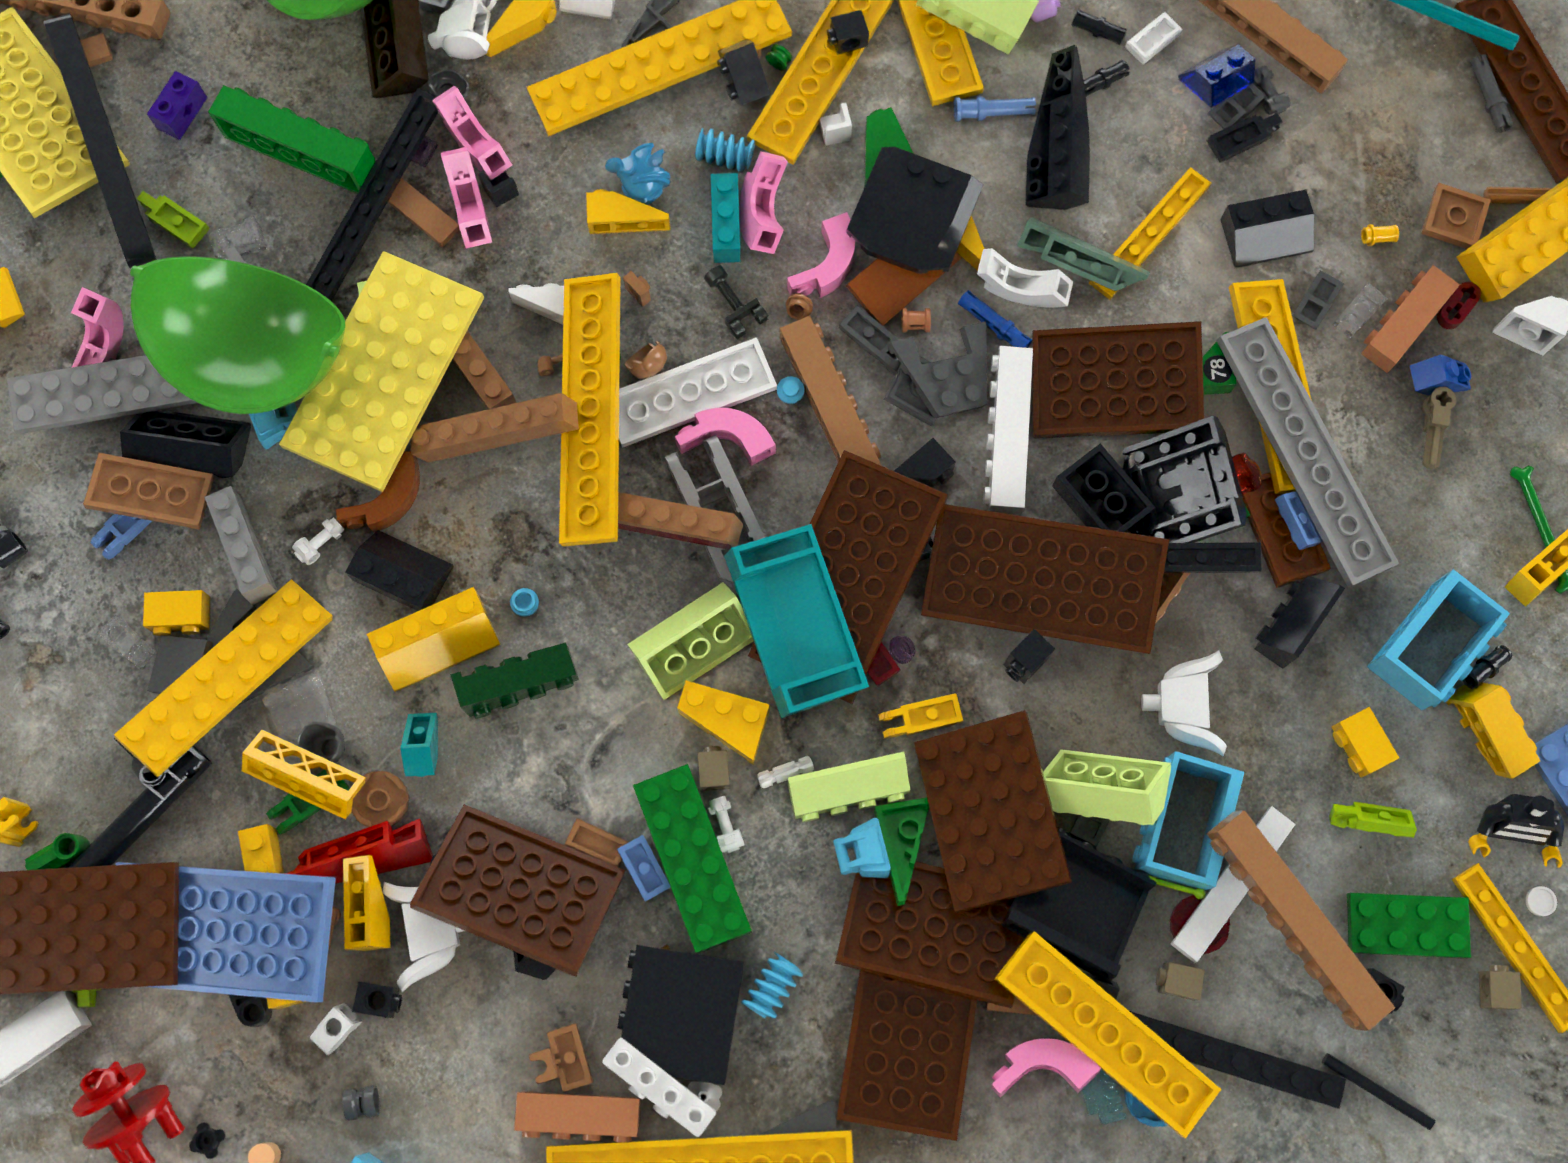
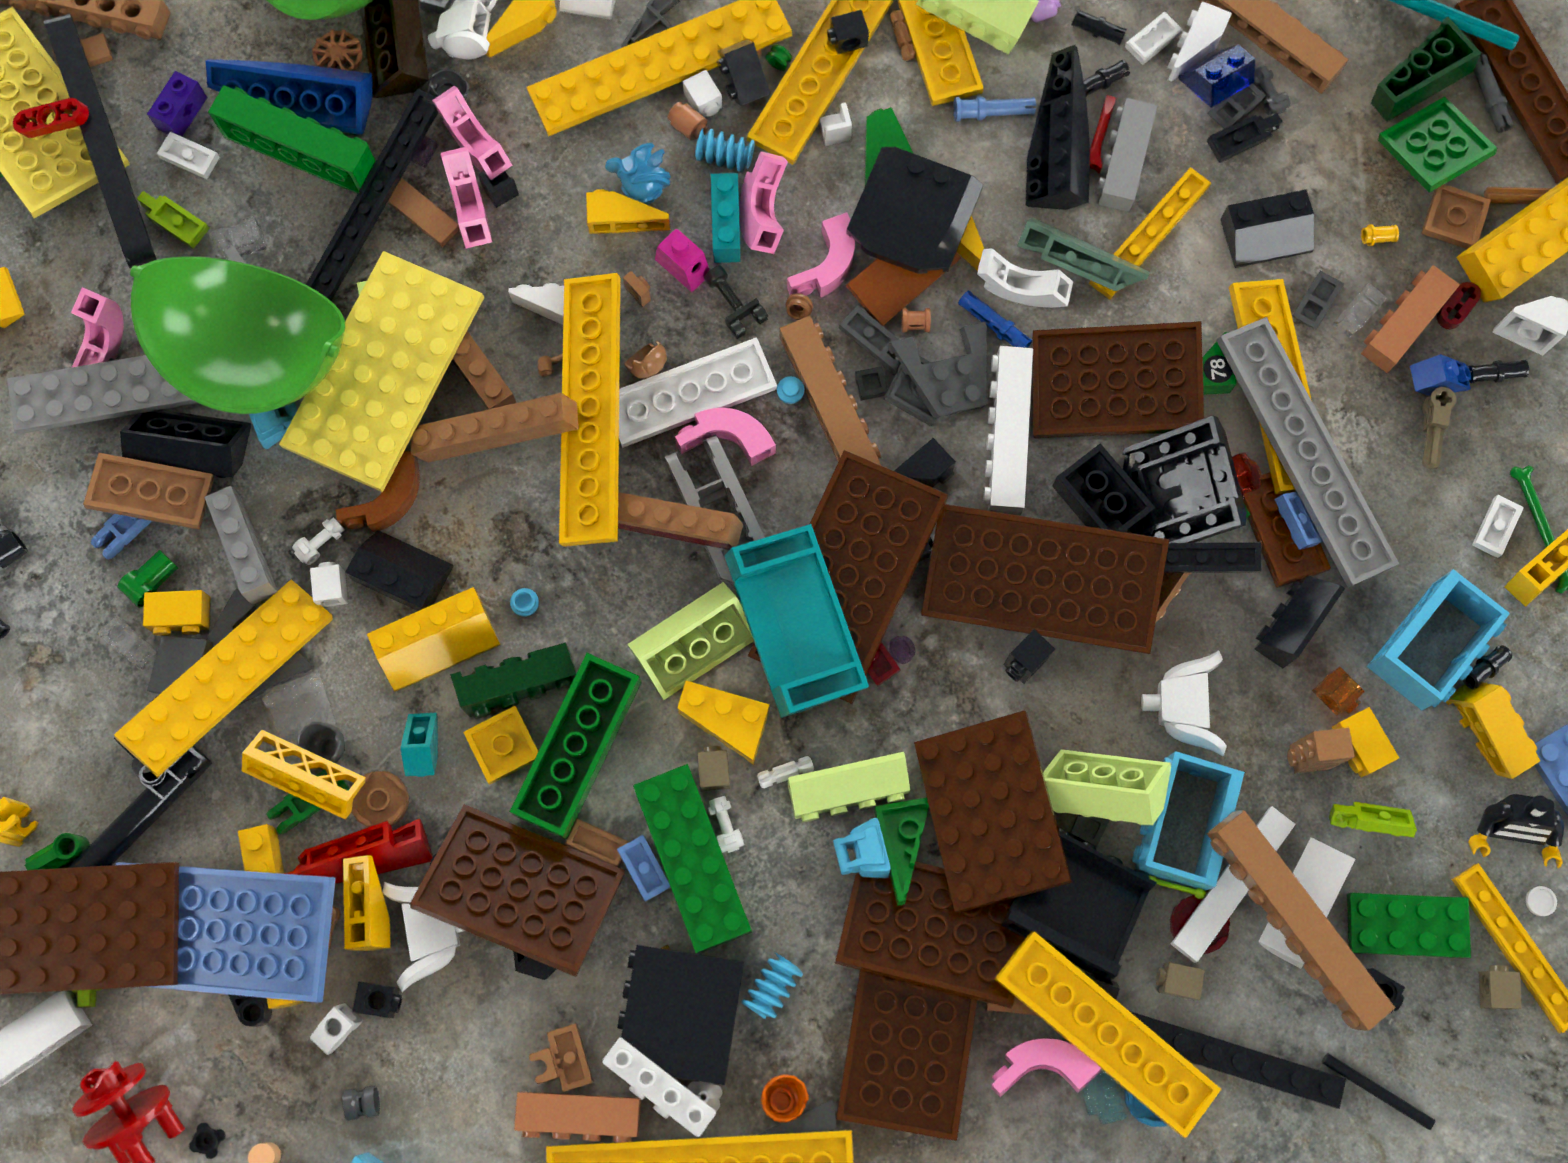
(61, 121): none -> red beam
(146, 578): none -> green piece
(188, 155): none -> white plate
(322, 93): none -> blue wedge
(328, 584): none -> white brick
(338, 52): none -> nougat wheel
(502, 744): none -> yellow plate
(576, 746): none -> green brick
(679, 257): none -> dark pink torso
(687, 120): none -> nougat brick
(703, 94): none -> white brick
(784, 1098): none -> orange hair
(871, 383): none -> pearl dark grey plate
(903, 36): none -> medium nougat axle
(924, 716): yellow hinge -> none
(1096, 146): none -> red piece
(1127, 154): none -> light grey brick
(1203, 37): none -> white slope
(1321, 750): none -> medium nougat brick
(1322, 876): none -> white brick
(1339, 692): none -> clear orange brick
(1427, 70): none -> dark green wedge
(1437, 144): none -> green plate
(1497, 526): none -> white plate
(1499, 371): none -> black pin

